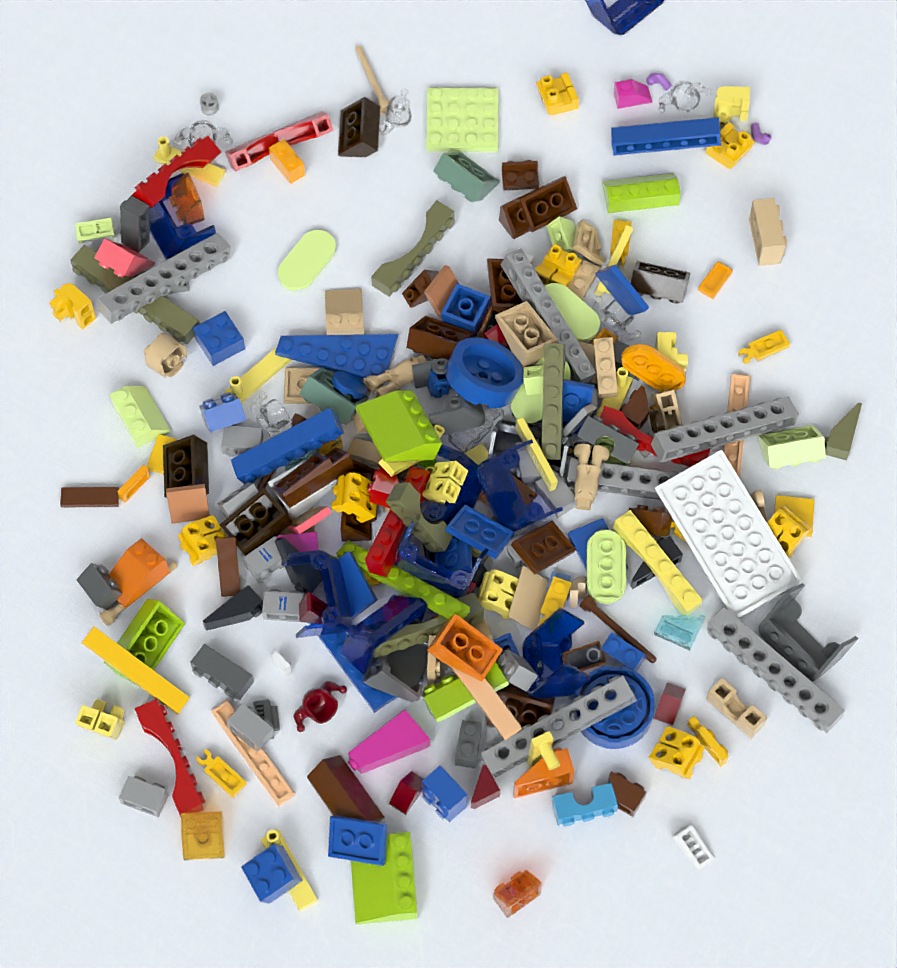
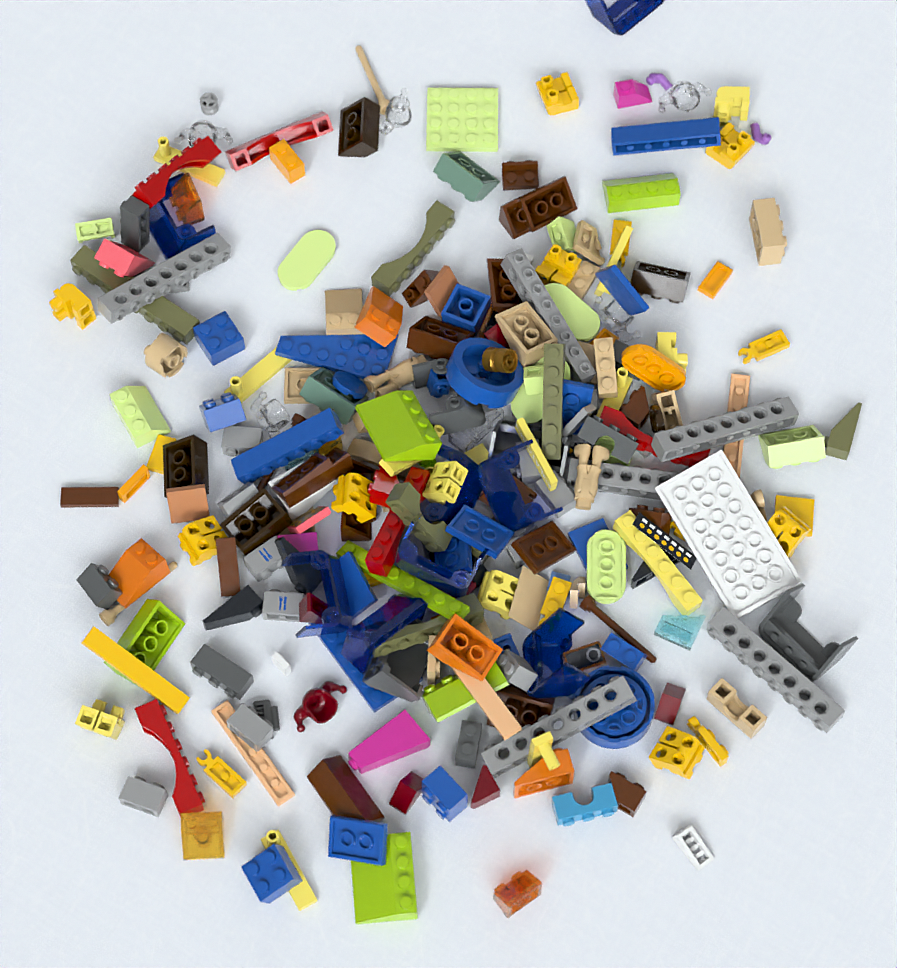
(380, 317): none -> orange slope
(499, 360): none -> pearl gold wheel
(664, 540): none -> black sticker

